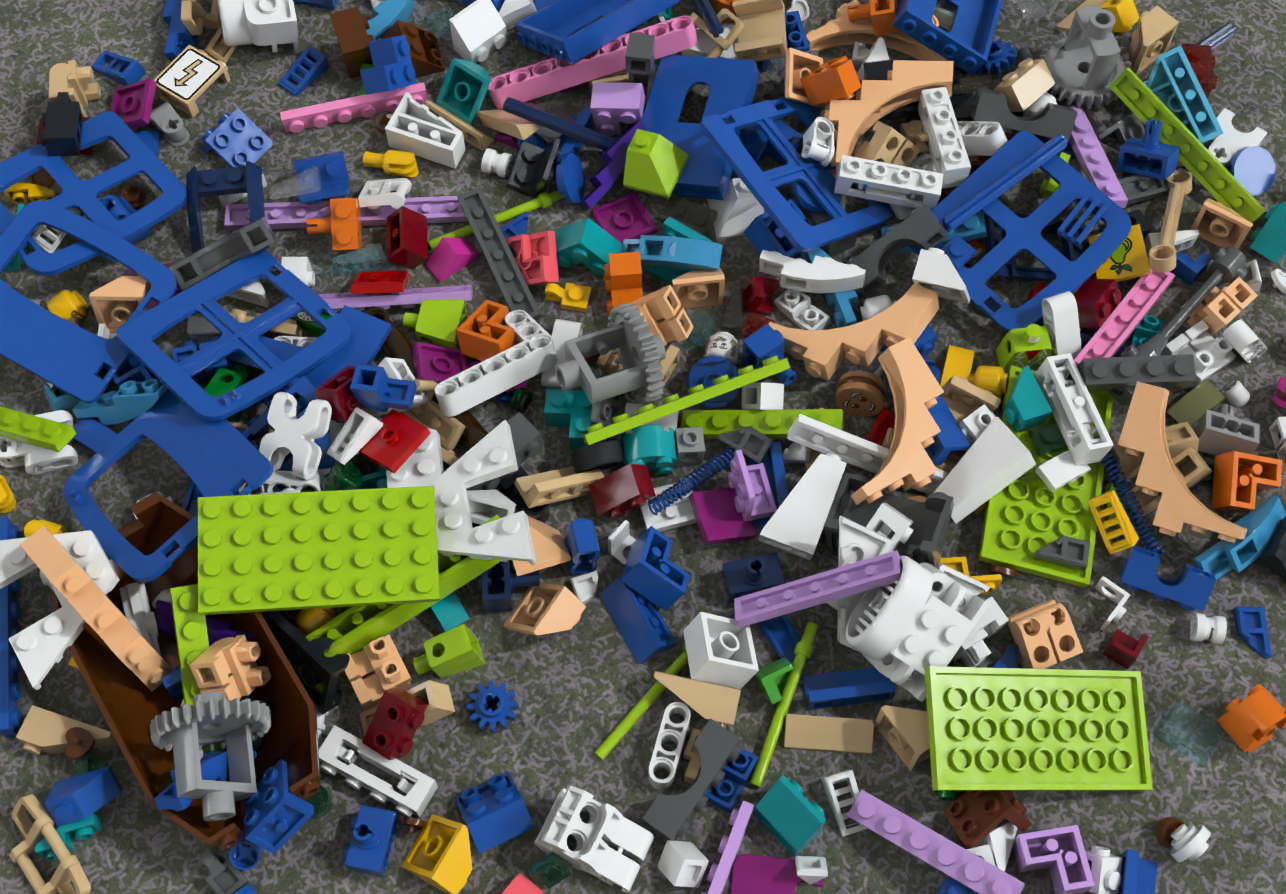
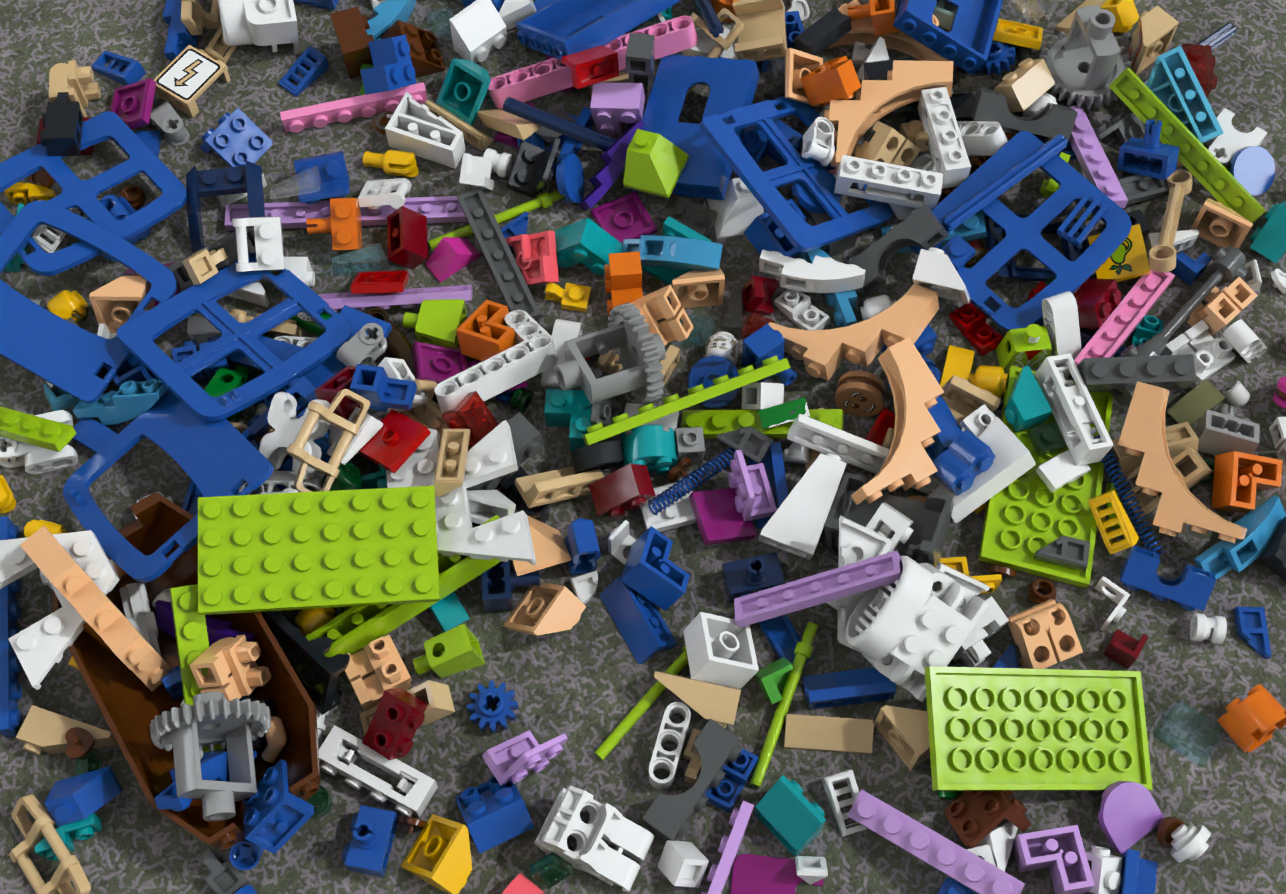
(202, 264): none -> tan plate
(267, 243): none -> white plate
(276, 740): none -> light nougat arm
(349, 430): none -> tan bar
(363, 348): none -> light grey piece
(451, 460): none -> tan slope
(471, 415): none -> clear red bracket
(476, 172): none -> white panel
(520, 755): none -> lavender bracket
(592, 66): none -> red panel
(680, 469): none -> reddish brown piece
(783, 413): none -> green sticker
(823, 33): none -> black piece
(963, 462): none -> blue brick
(973, 326): none -> red slope
(1018, 34): none -> yellow tile
(1044, 586): none -> reddish brown plate
(1127, 814): none -> medium lavender tile

